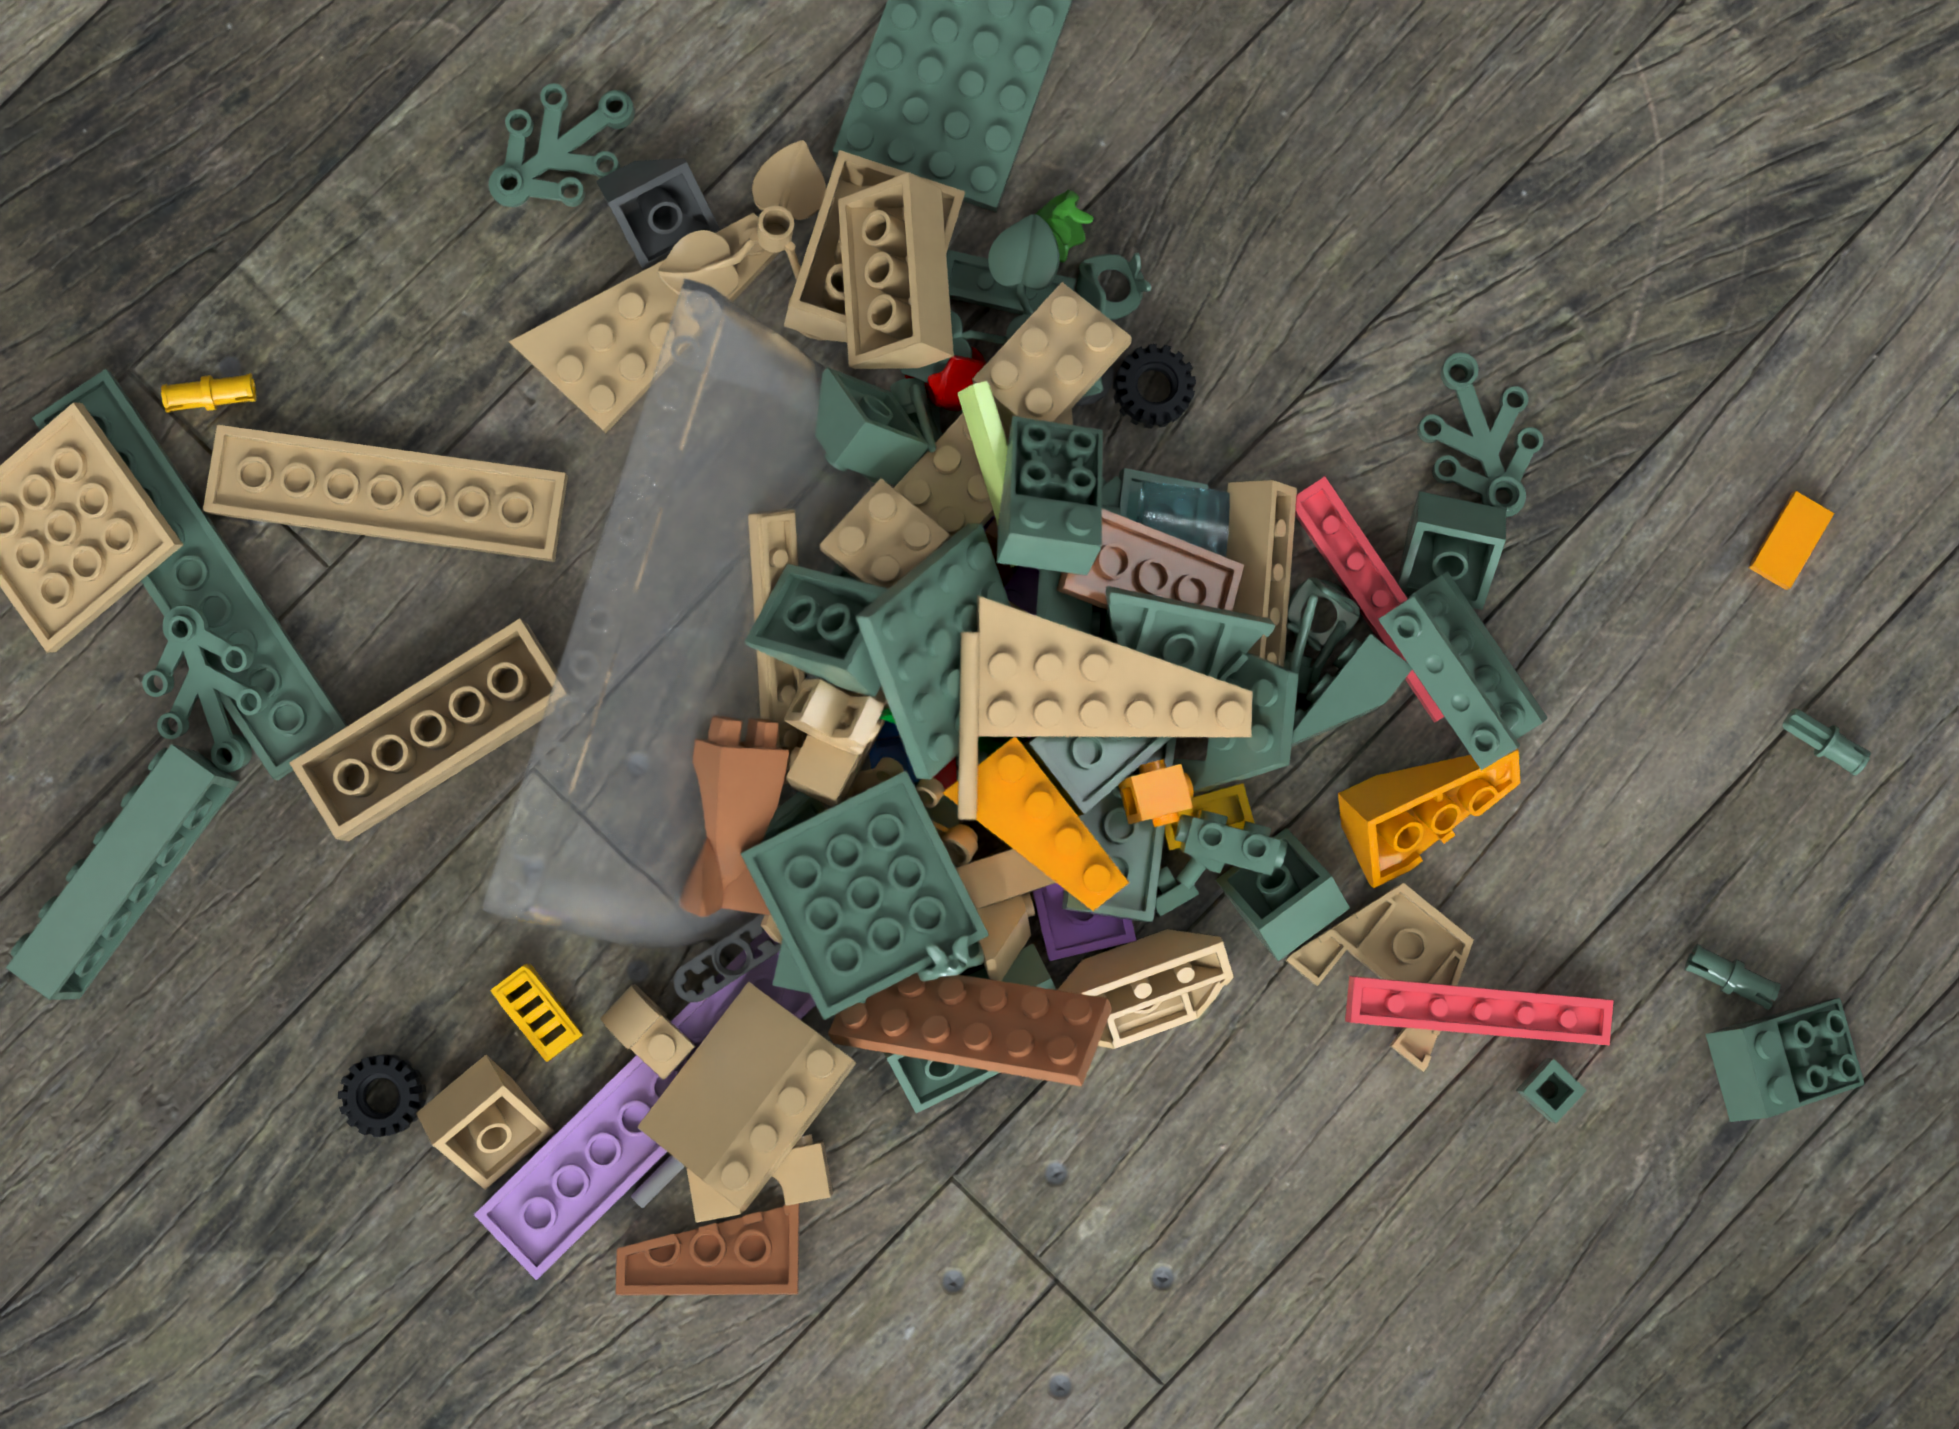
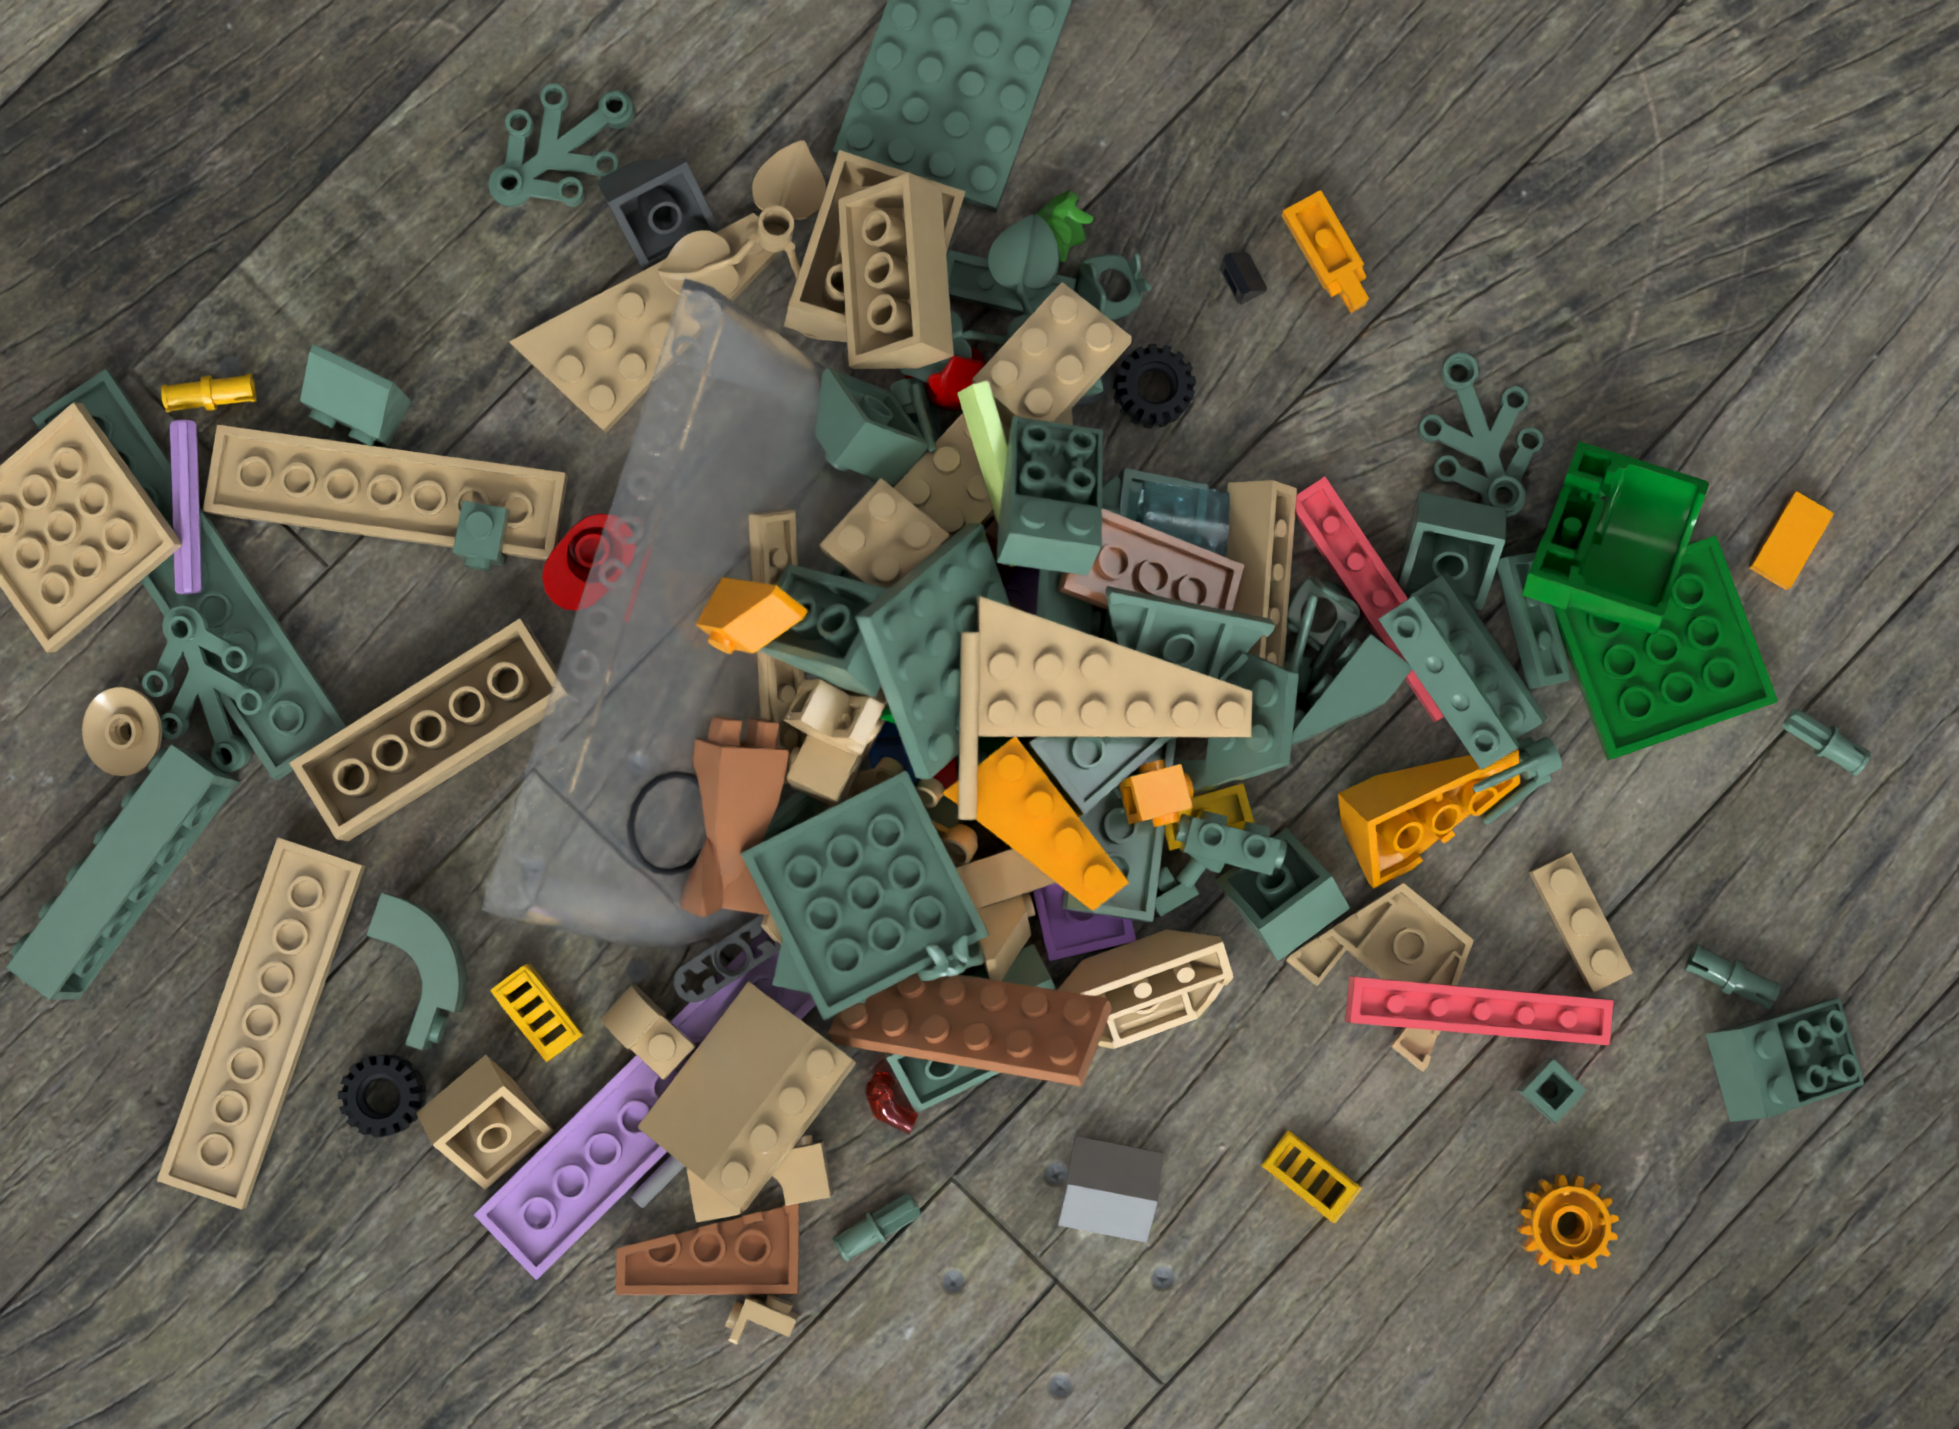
(107, 733): none -> tan dish
(186, 506): none -> lavender axle
(261, 1023): none -> tan plate
(352, 397): none -> sand green slope
(437, 958): none -> sand green arch
(481, 535): none -> sand green bracket
(571, 562): none -> red piece
(632, 817): none -> black piece
(747, 615): none -> light orange slope
(771, 1313): none -> tan bracket
(877, 1227): none -> sand green axle
(884, 1106): none -> clear red arm
(1111, 1189): none -> light grey slope
(1242, 277): none -> black slope
(1328, 249): none -> light orange hinge
(1342, 1201): none -> yellow slope
(1533, 626): none -> sand green plate
(1536, 761): none -> sand green plant
(1580, 922): none -> tan plate
(1592, 1226): none -> light orange gear
(1630, 557): none -> green piece
(1675, 681): none -> green plate

